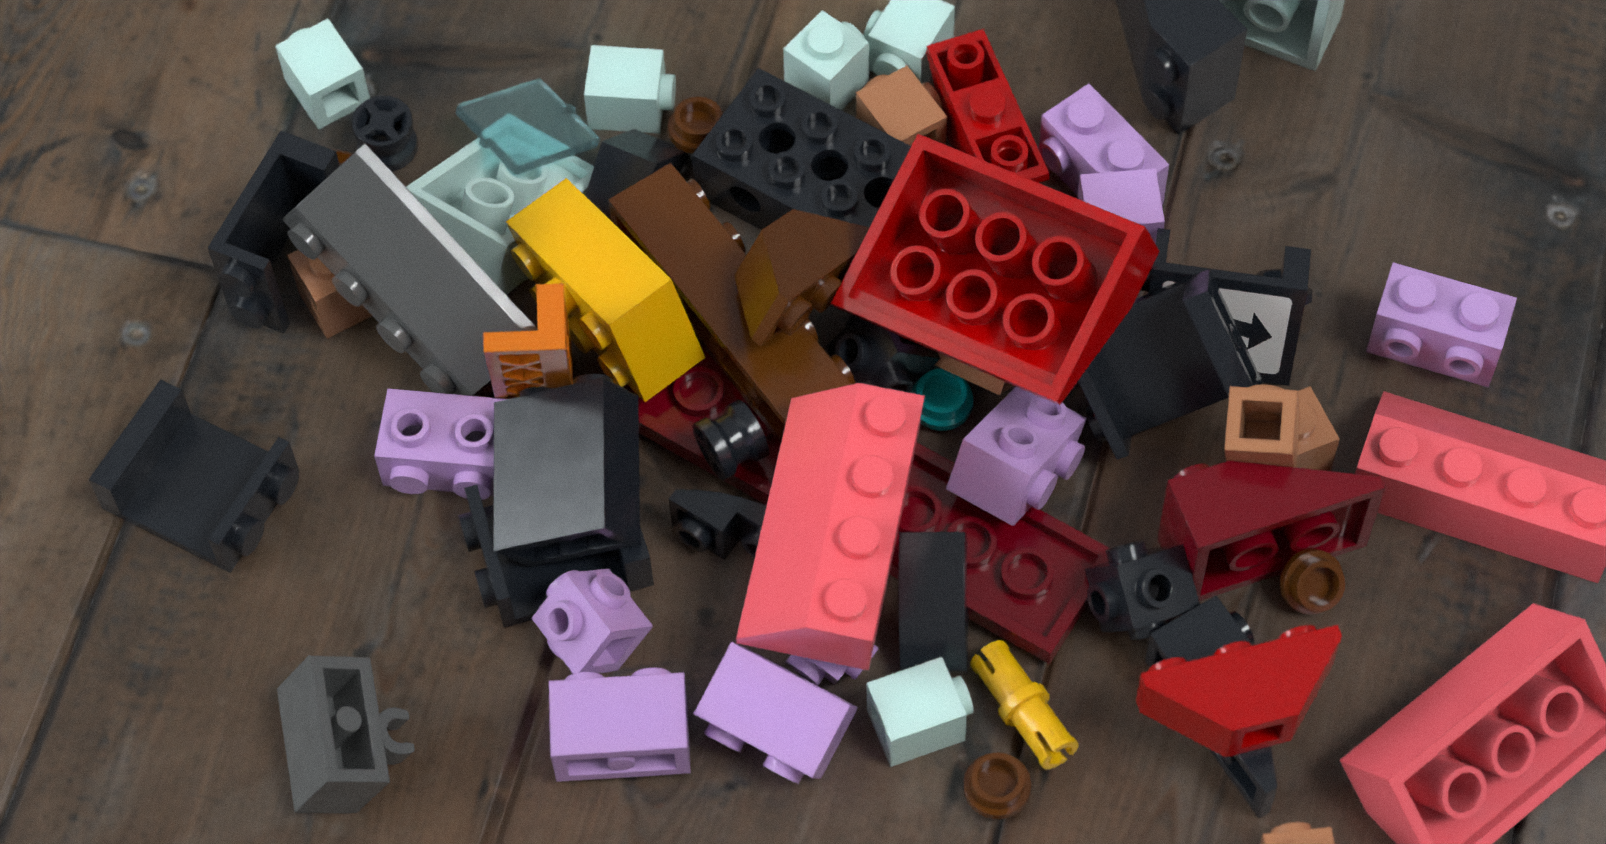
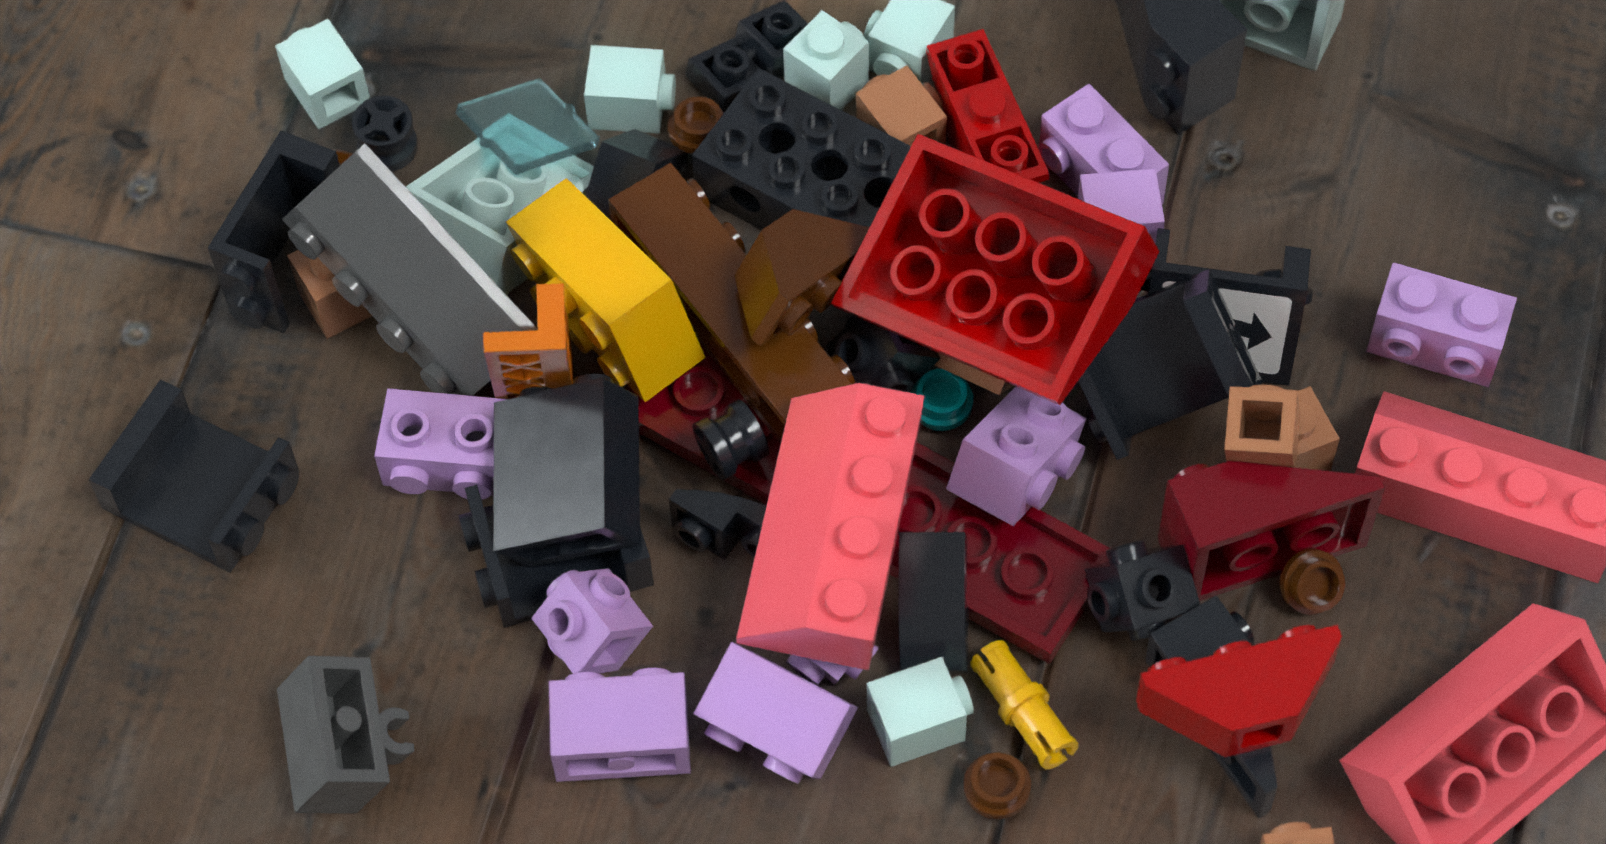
(758, 43): none -> black slope

